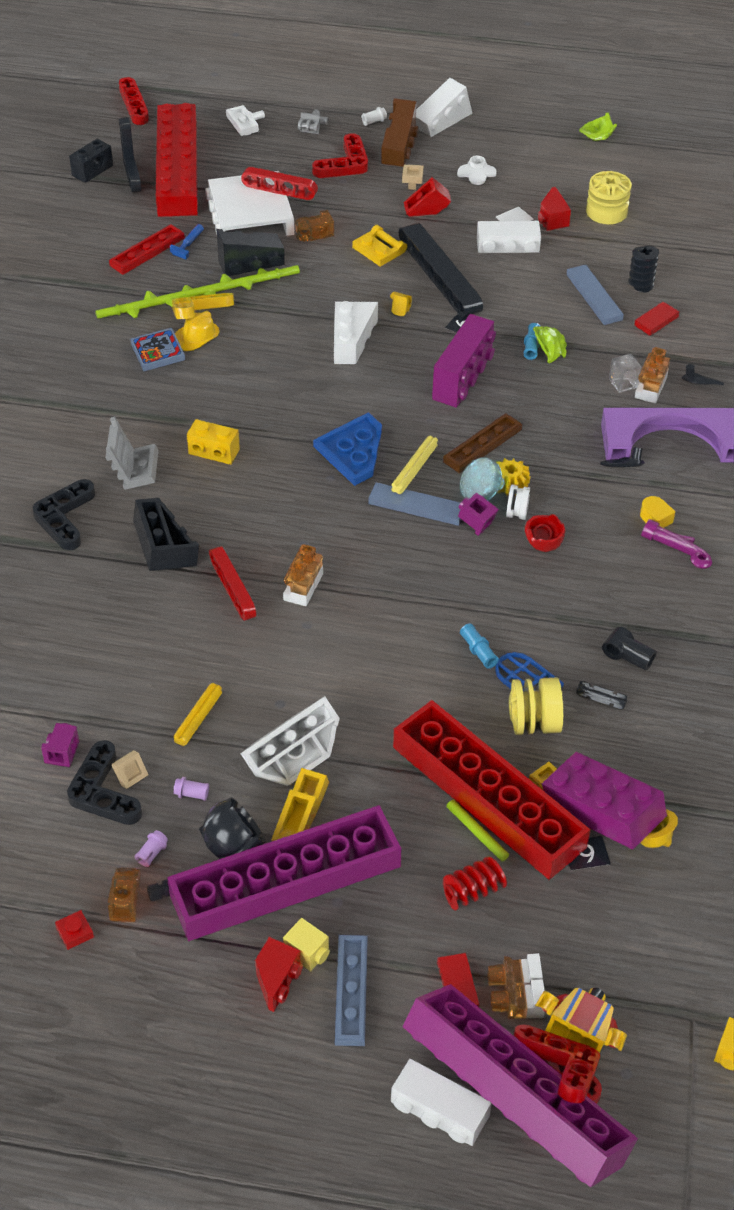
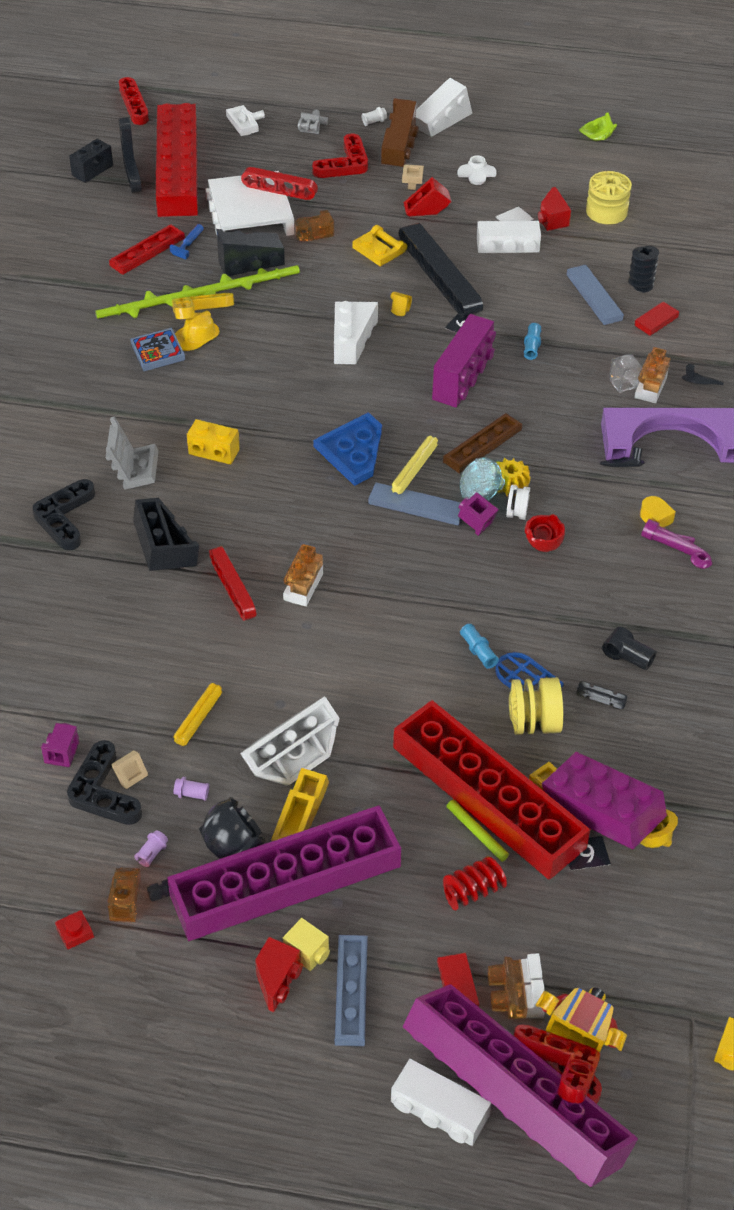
(551, 342): lime hat -> none

